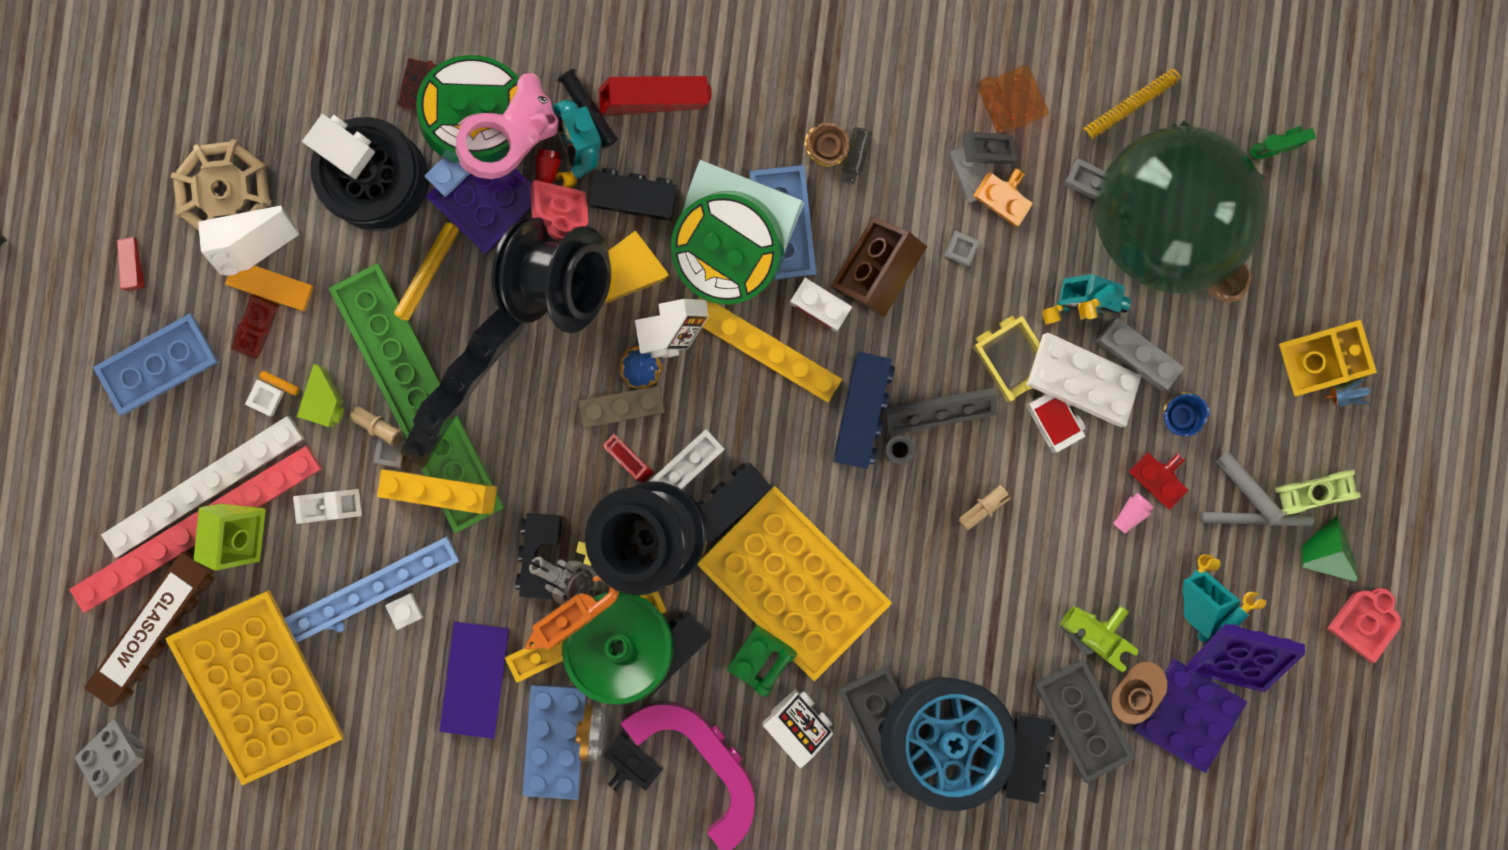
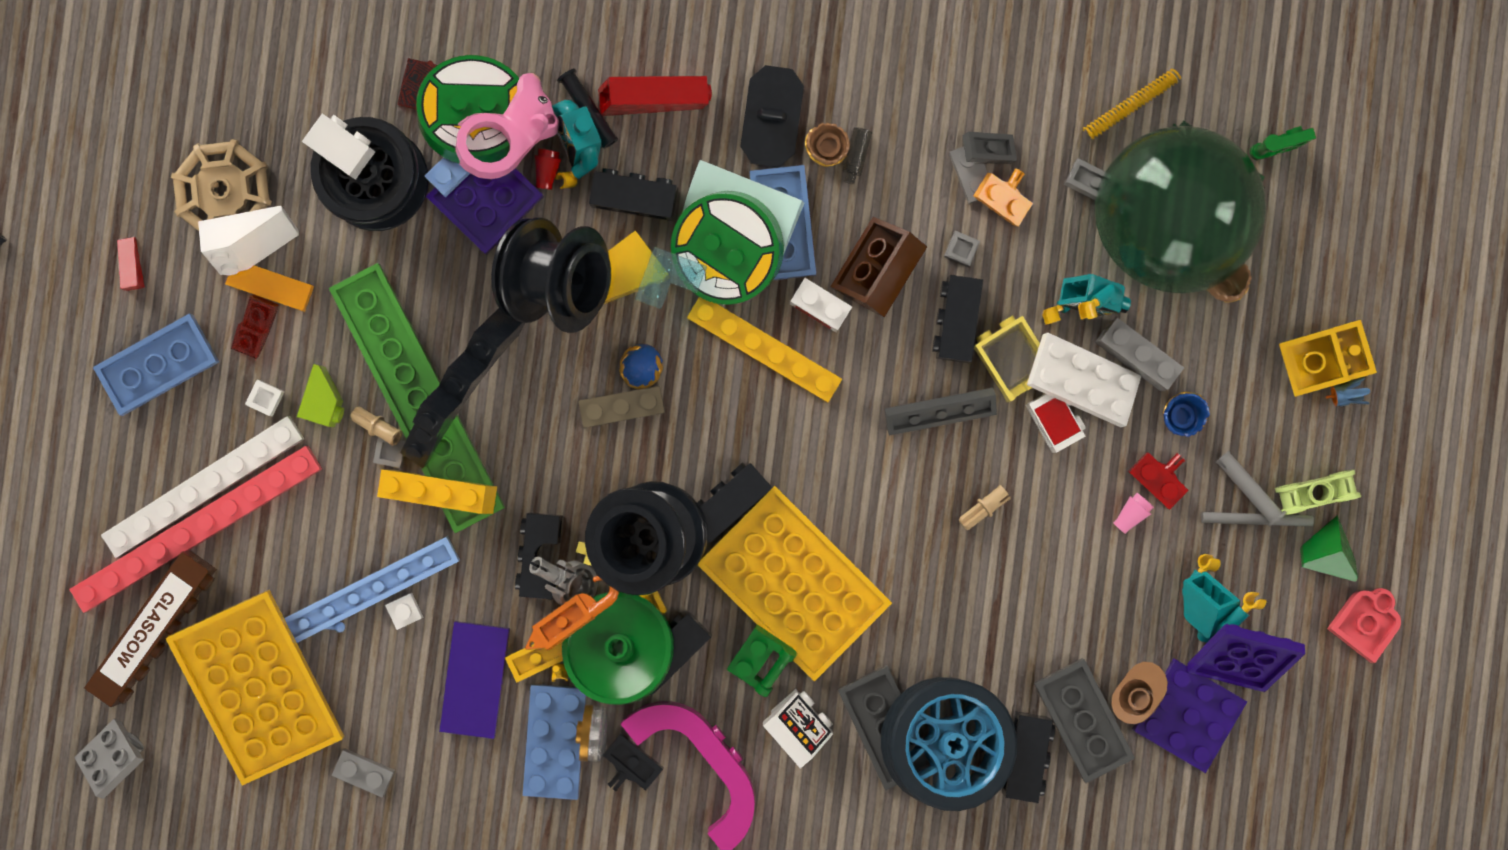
(229, 535): lime slope -> none
(279, 383): light orange piece -> none
(327, 506): white slope -> none
(363, 772): none -> light grey plate
(427, 271): yellow axle -> none
(558, 207): coral plate -> none
(559, 672): none -> yellow hand
(628, 459): red piece -> none
(667, 269): none -> clear light blue plate
(673, 328): white piece -> none
(690, 461): white plate -> none
(772, 116): none -> black shield
(862, 410): dark blue brick -> none
(908, 449): dark grey pin -> none
(958, 318): none -> black brick
(1012, 99): clear orange bracket -> none
(1098, 637): lime piece -> none

